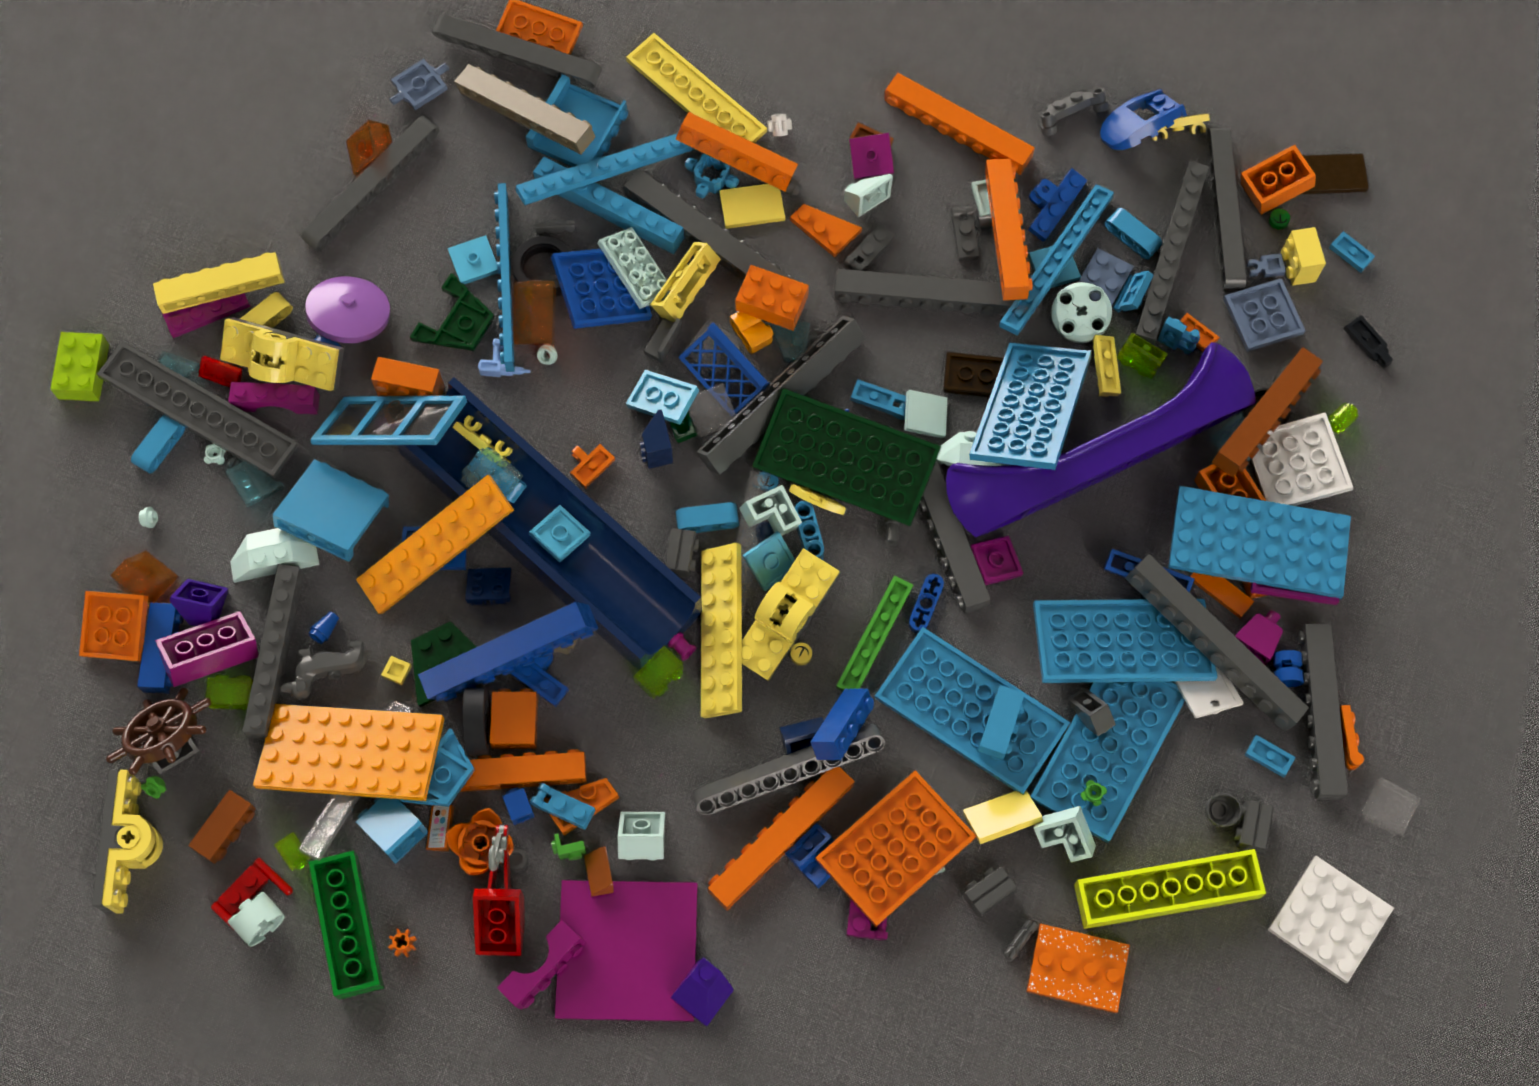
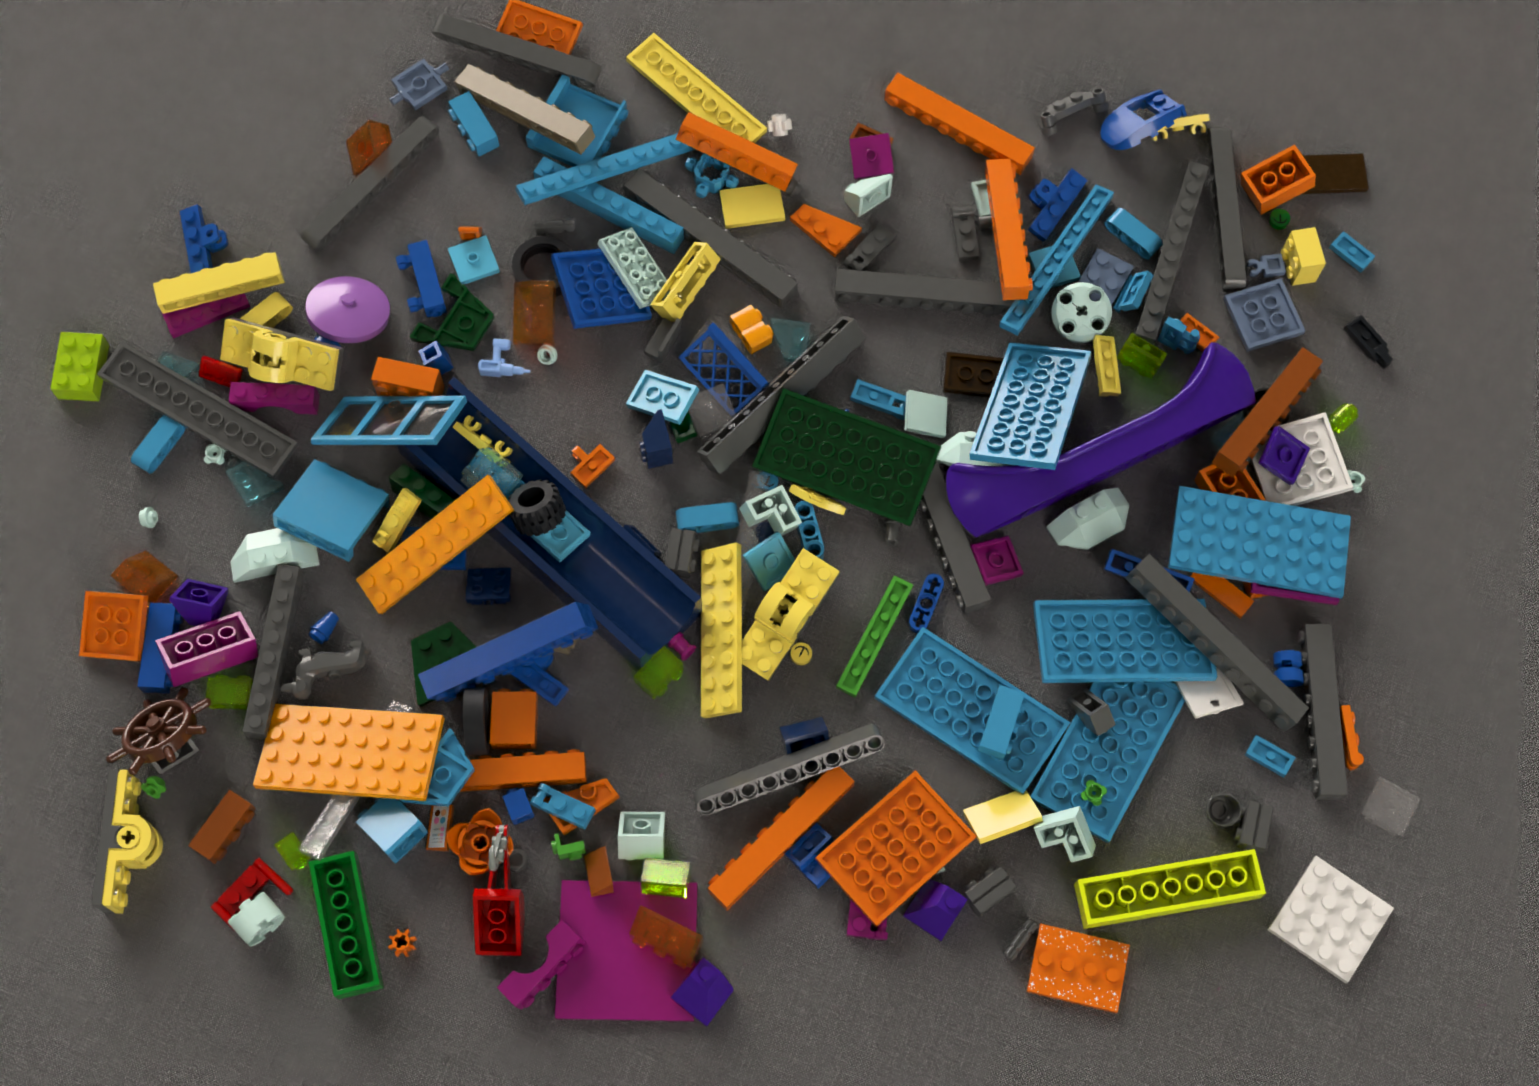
(200, 239): none -> blue plate
(396, 520): none -> light yellow plate
(396, 670): light yellow plate -> none
(426, 277): none -> blue brick
(433, 498): none -> dark green brick
(436, 357): none -> blue brick
(469, 232): none -> orange slope
(473, 124): none -> dark azure brick
(504, 283): dark azure plate -> none
(536, 507): none -> black tyre
(642, 539): none -> dark blue plate
(665, 877): none -> clear neon green brick
(666, 937): none -> clear orange slope
(772, 297): orange brick -> none
(842, 724): blue brick -> none
(935, 908): none -> dark purple slope
(1091, 520): none -> light aqua wedge
(1261, 635): magenta torso -> none
(1284, 455): none -> dark purple plate
(1358, 478): none -> light aqua plate

